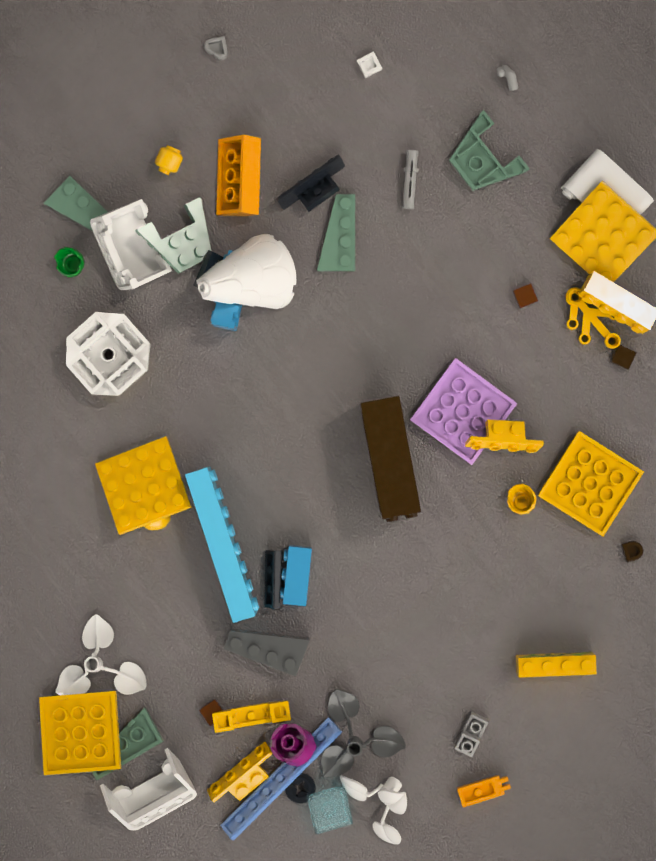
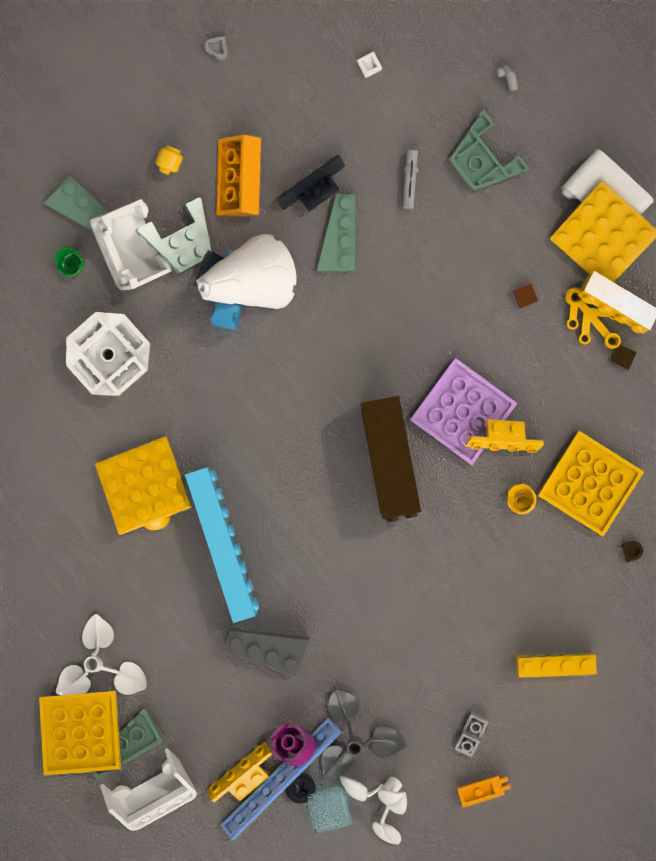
(210, 708): reddish brown tile -> none
(251, 715): yellow slope -> none
(272, 579): black tile -> none
(296, 575): dark azure brick -> none

